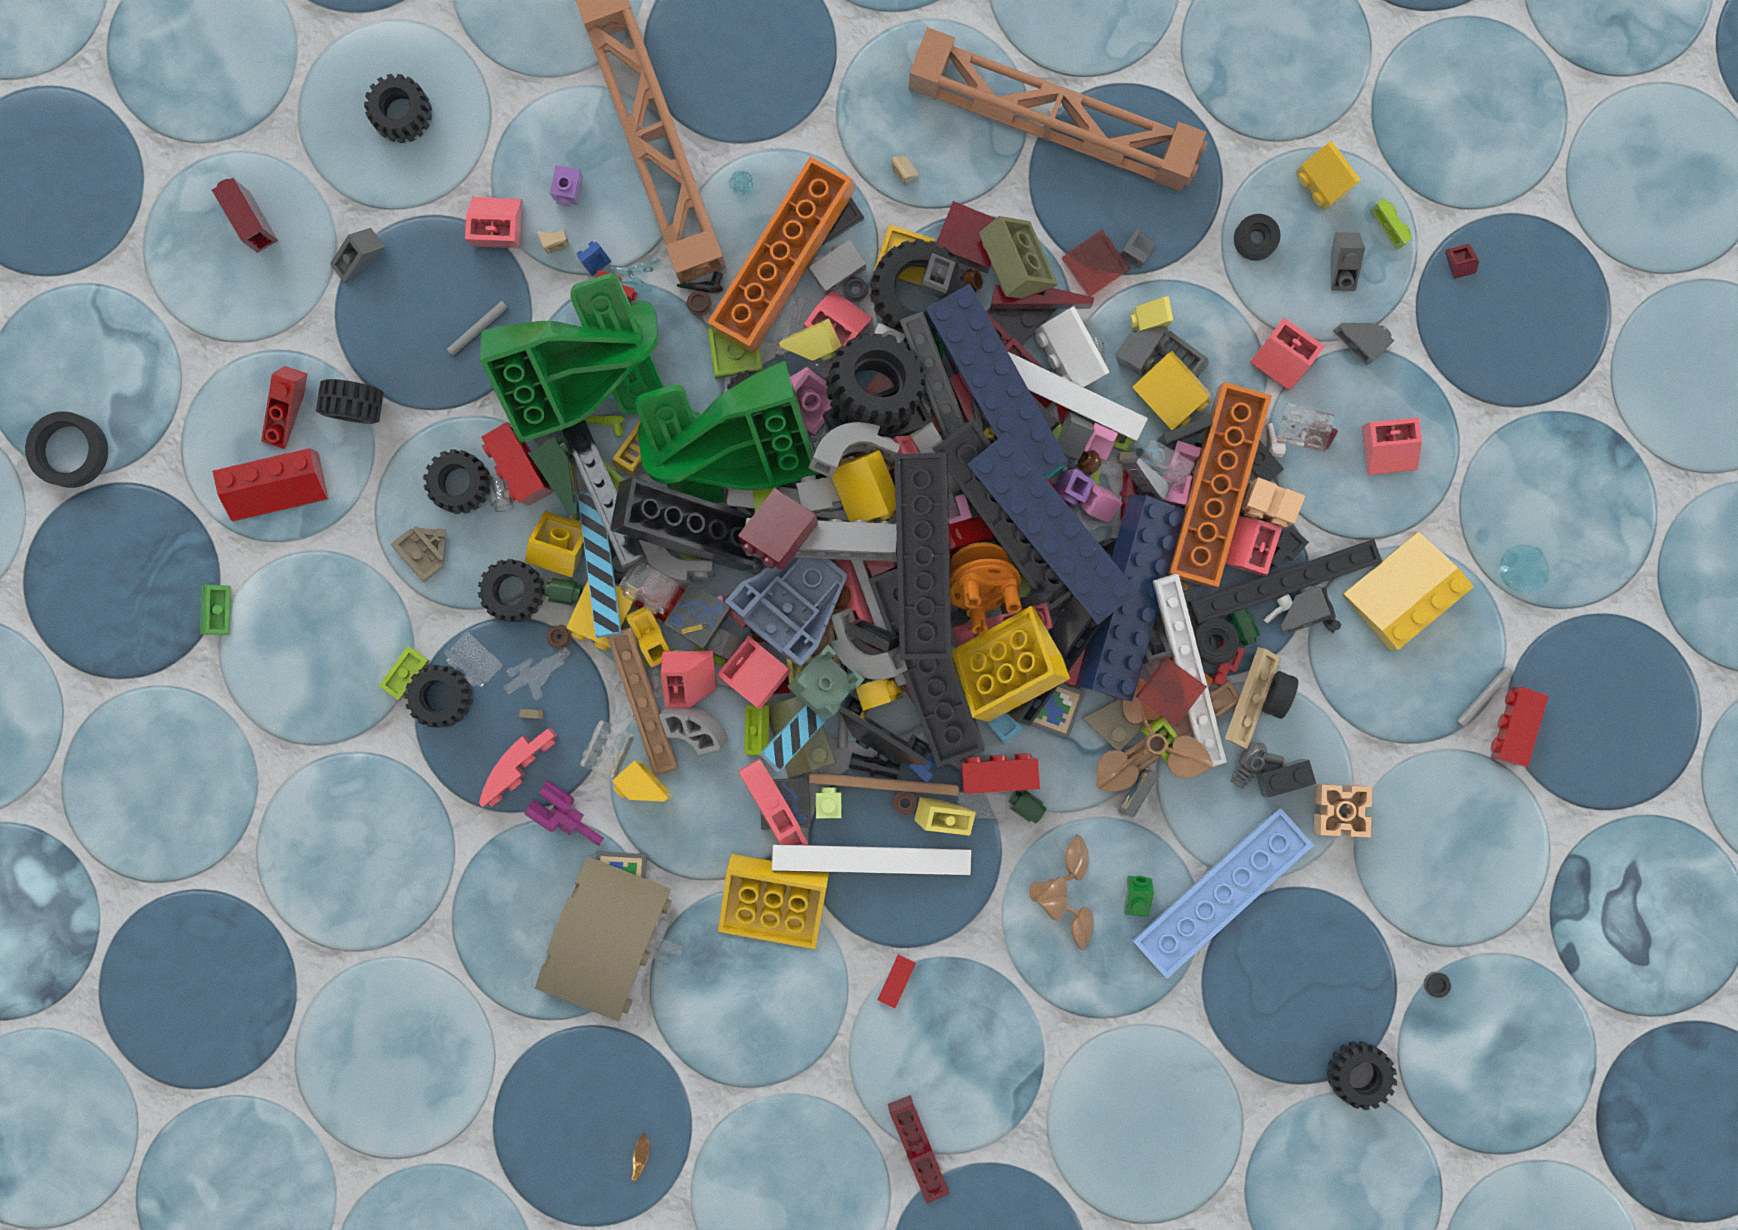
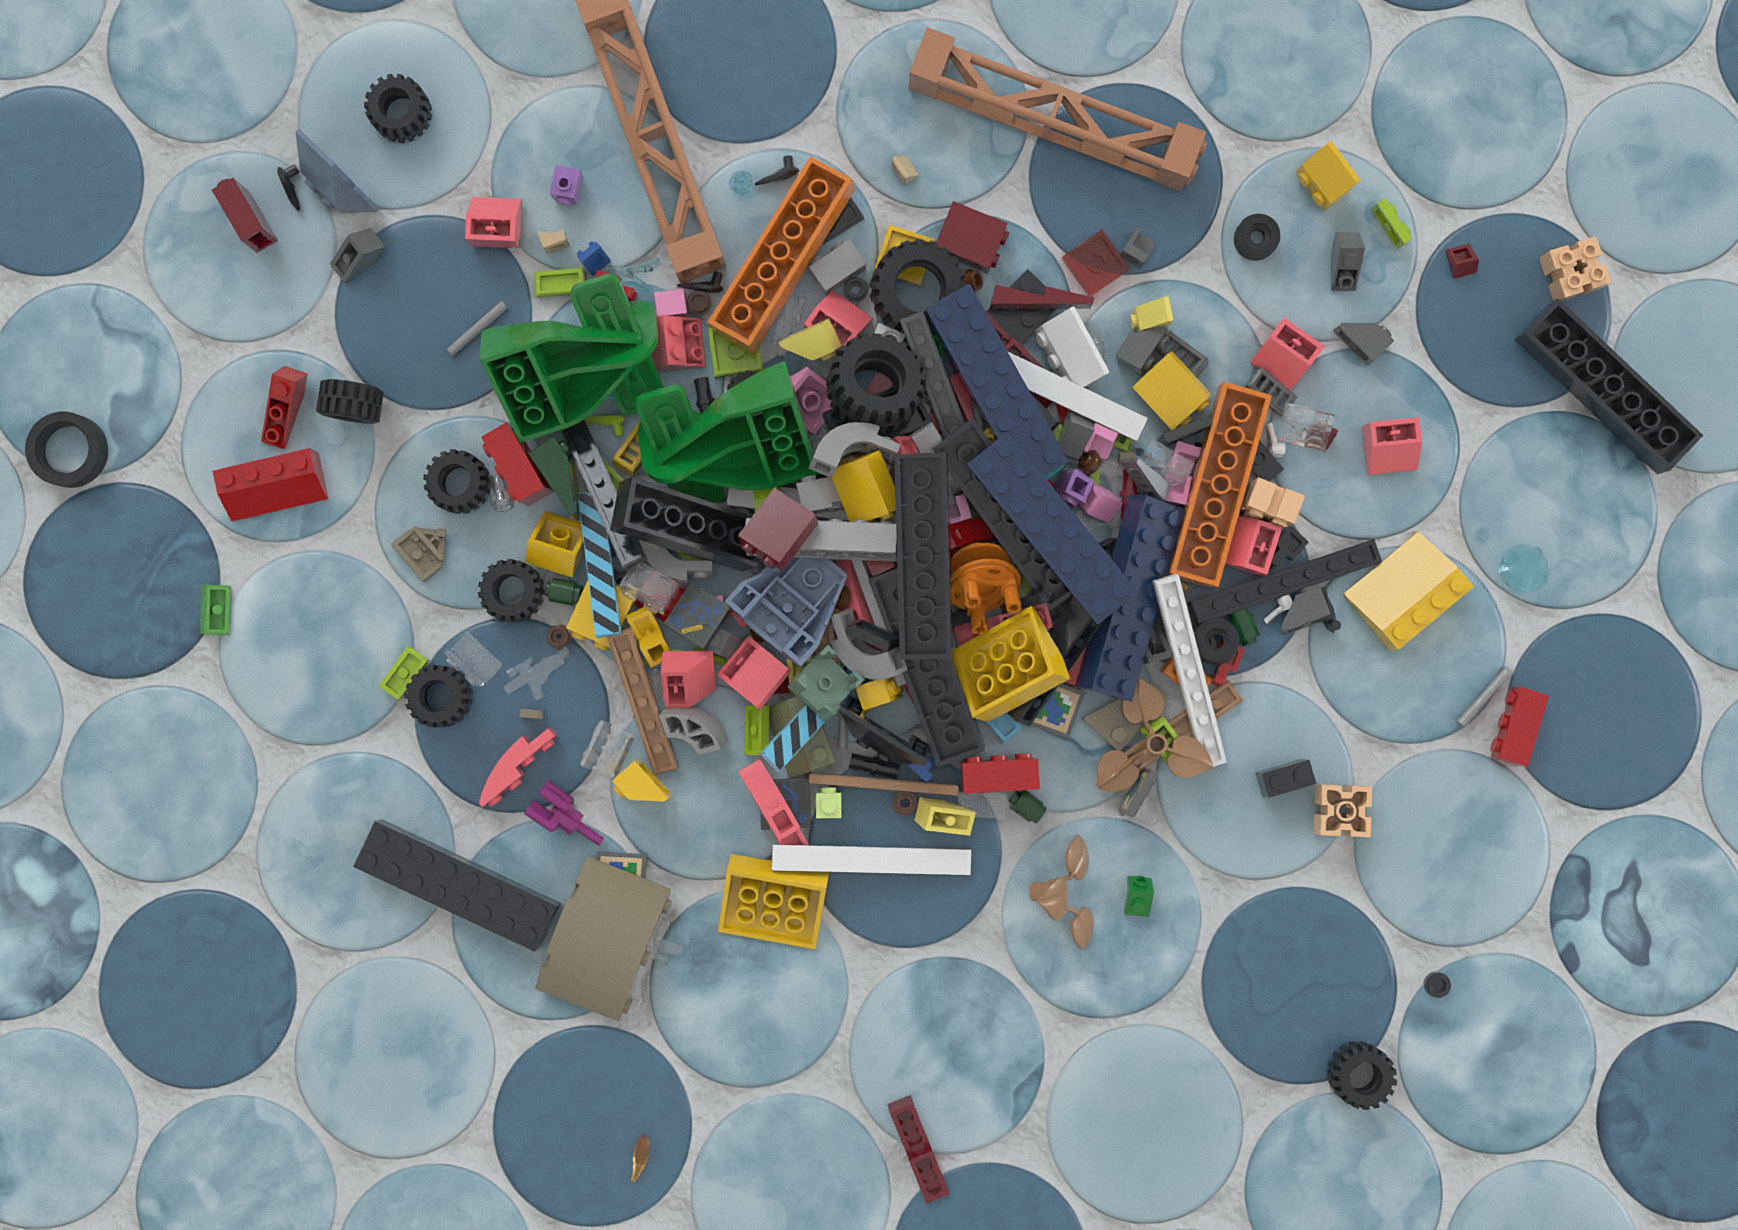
(284, 176): none -> black bar
(329, 179): none -> sand blue wedge
(457, 884): none -> black brick
(557, 282): none -> lime tile
(671, 303): none -> bright pink panel
(679, 344): none -> coral slope
(703, 393): none -> black pin
(781, 174): none -> black bar
(896, 981): red piece -> none
(937, 276): dark grey slope -> none
(1017, 257): olive slope -> none
(1171, 691): clear red tile -> none
(1222, 892): light blue plate -> none
(1252, 698): tan plate -> none
(1253, 761): dark grey piece -> none
(1262, 374): none -> dark grey slope
(1280, 695): black tyre -> none
(1582, 257): none -> light nougat brick
(1608, 387): none -> black brick

